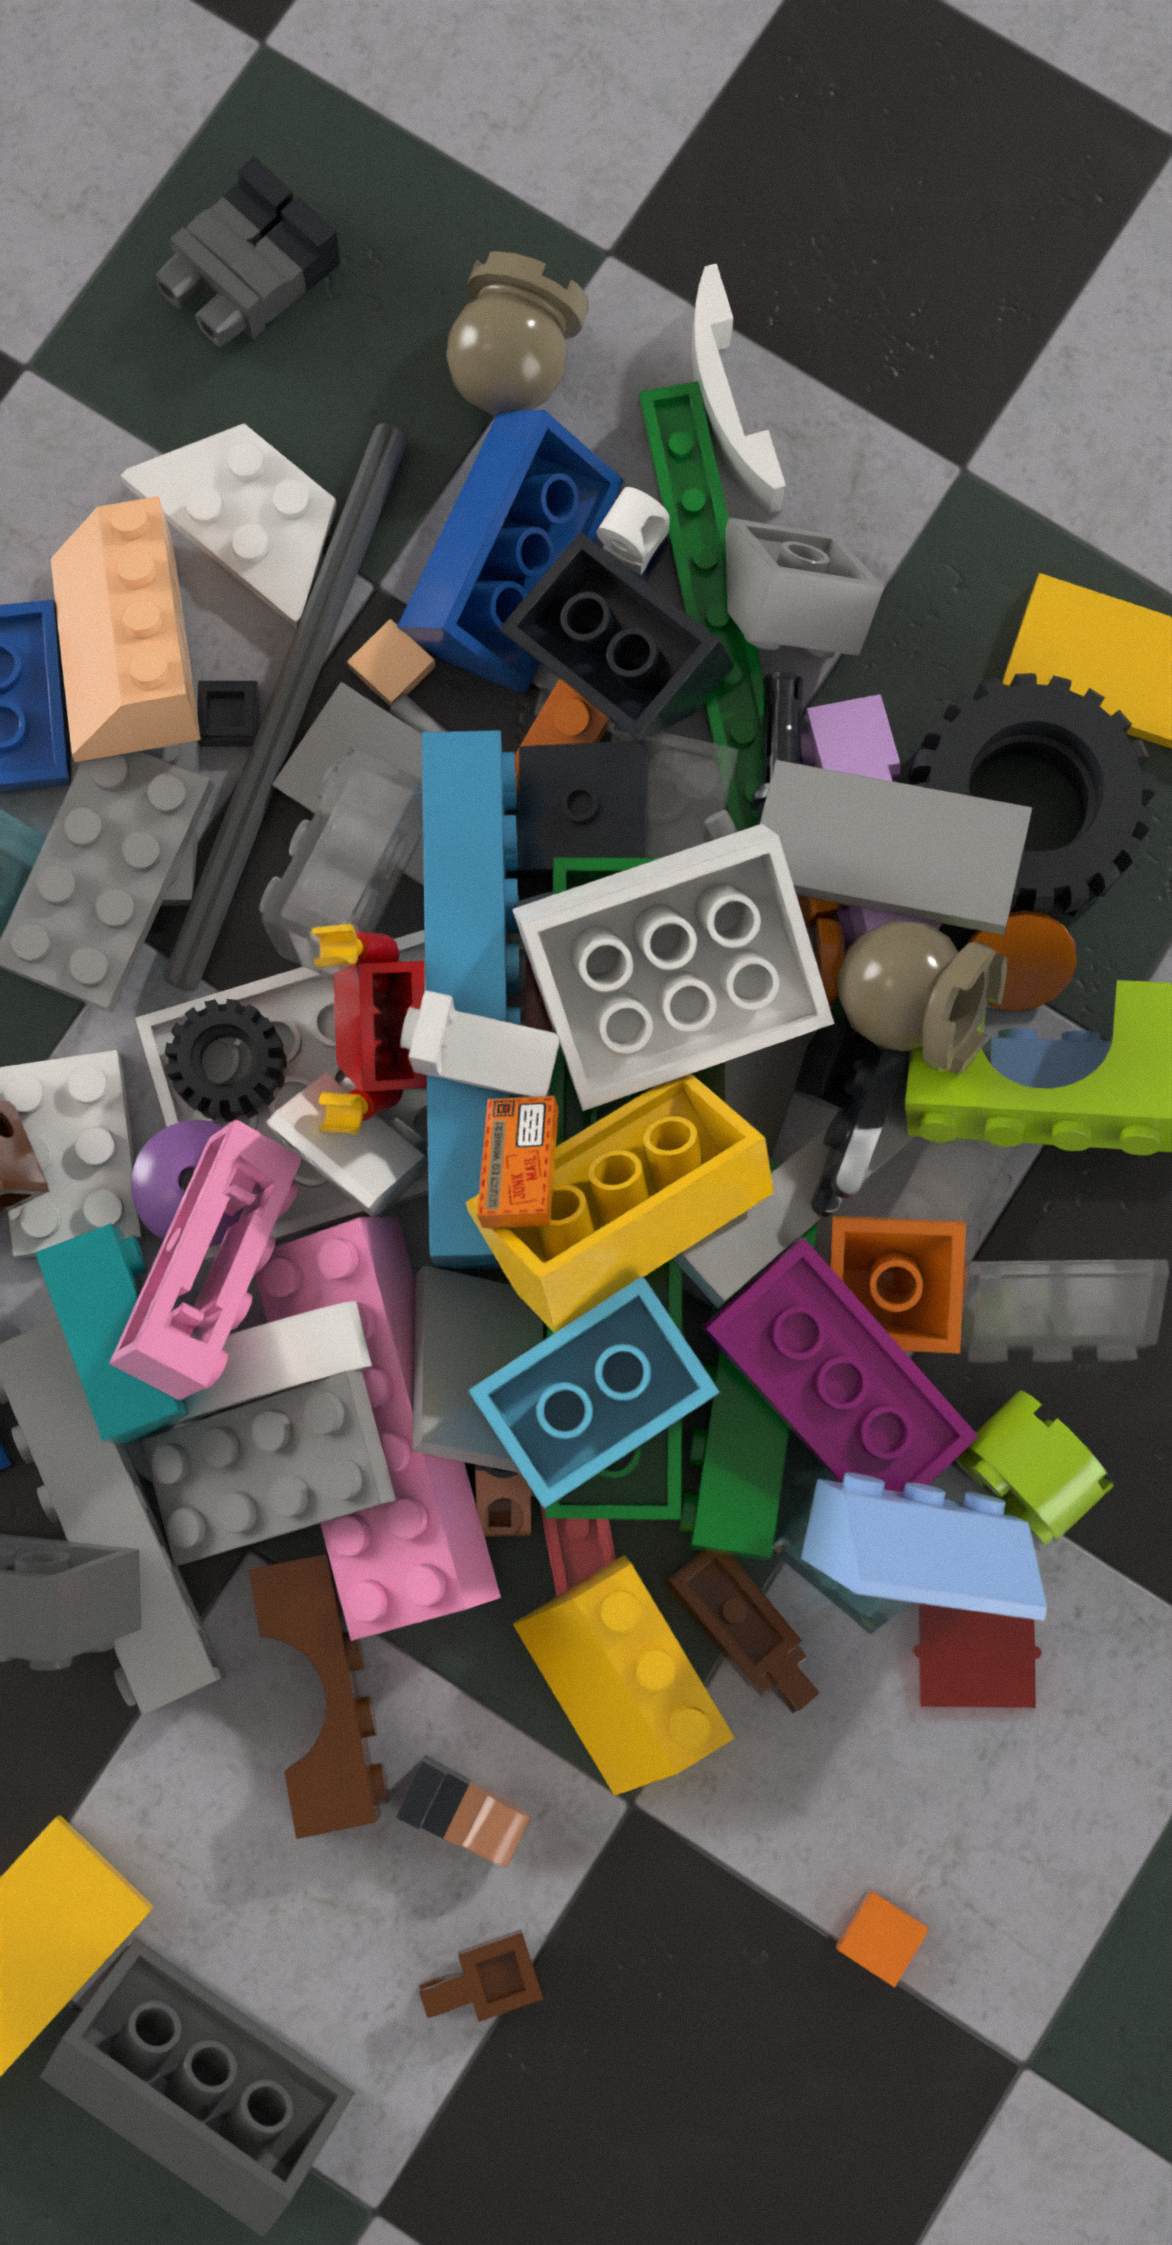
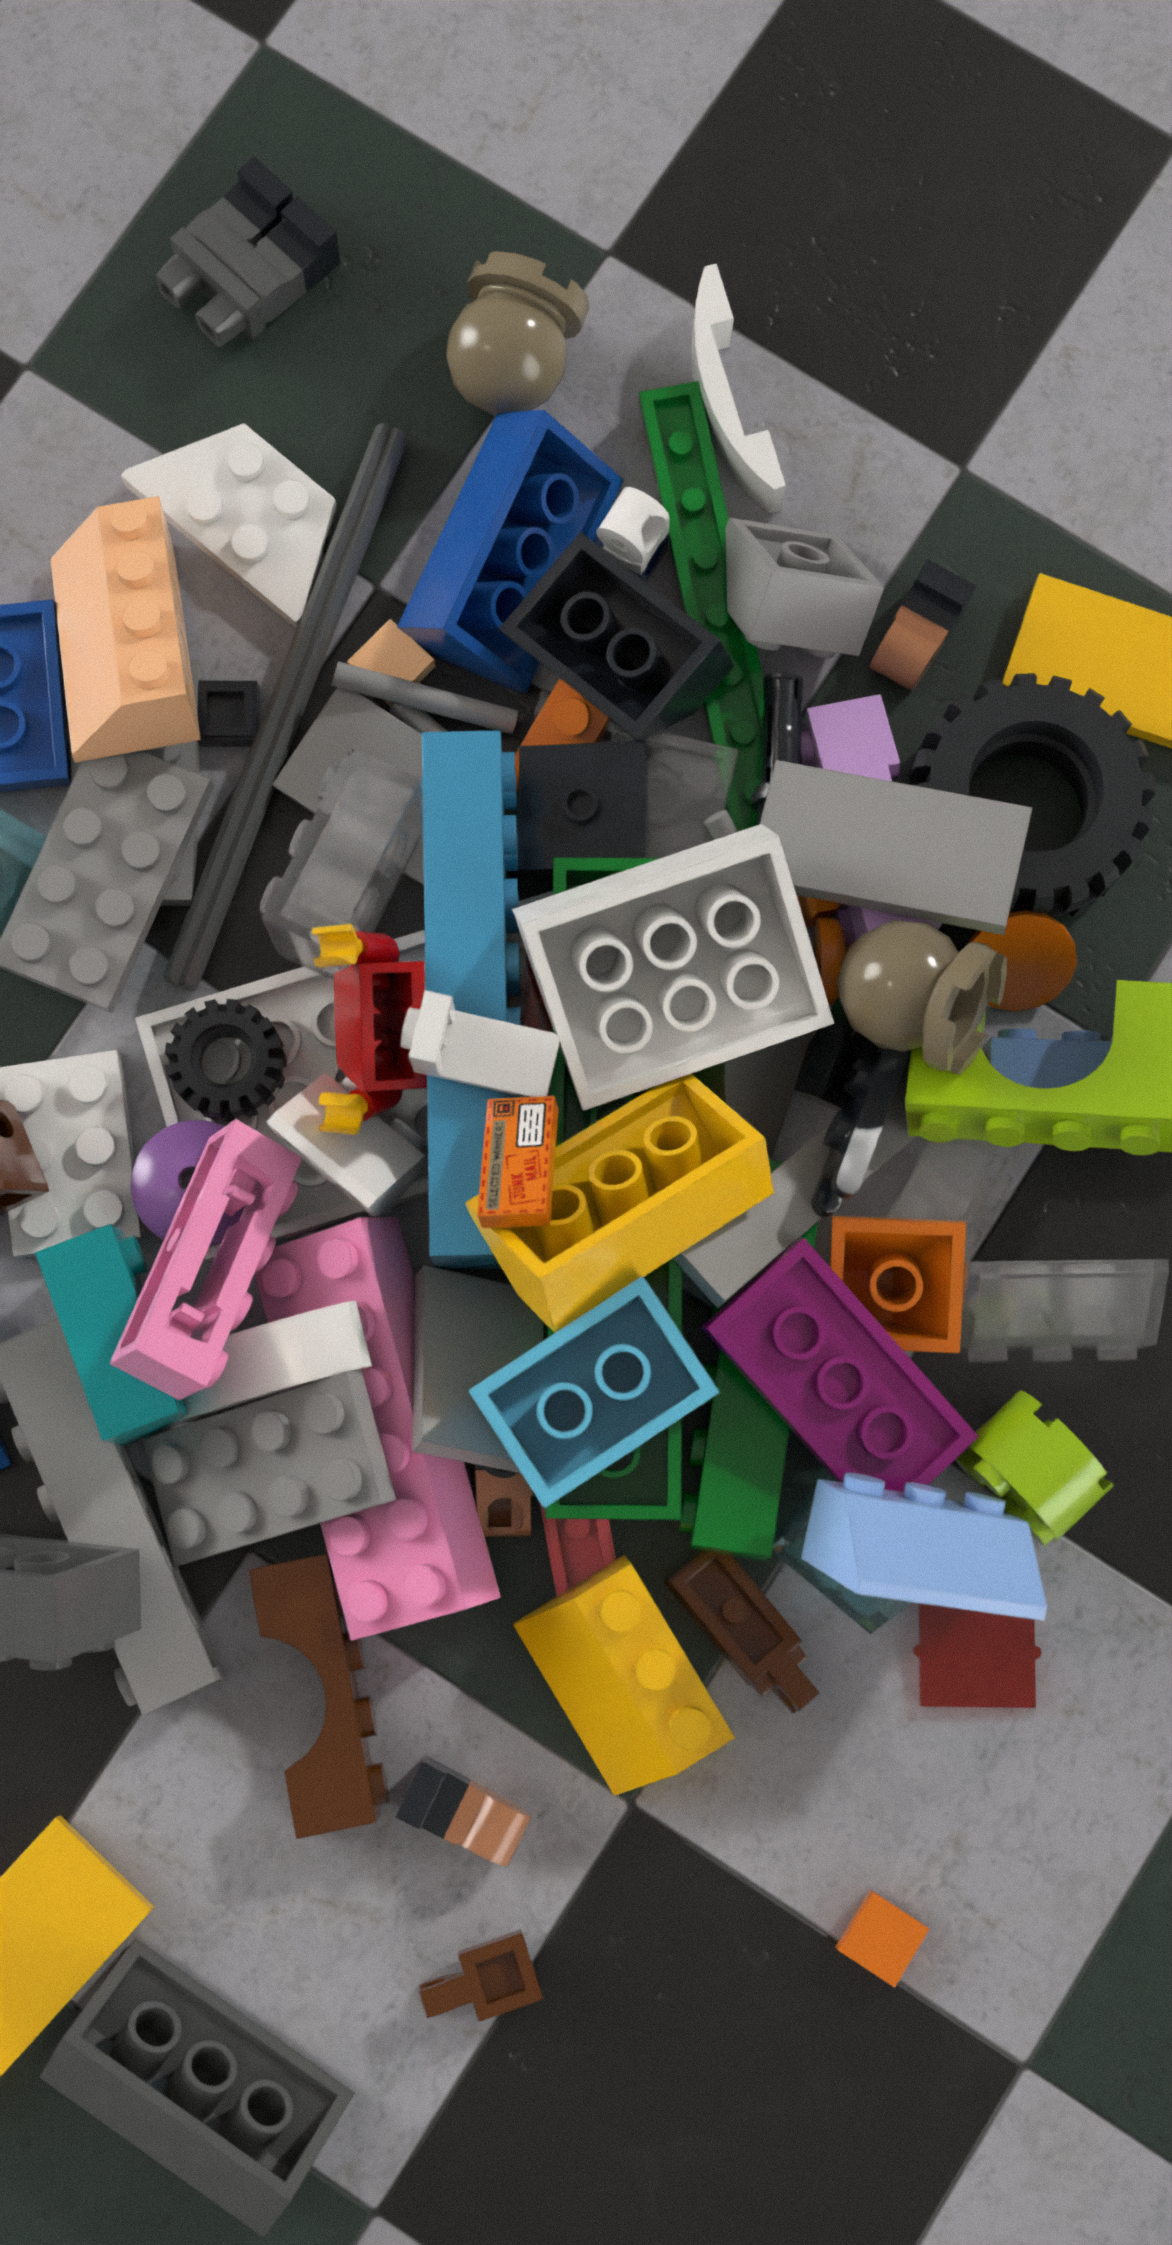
(424, 697): none -> light grey bar
(922, 625): none -> leg

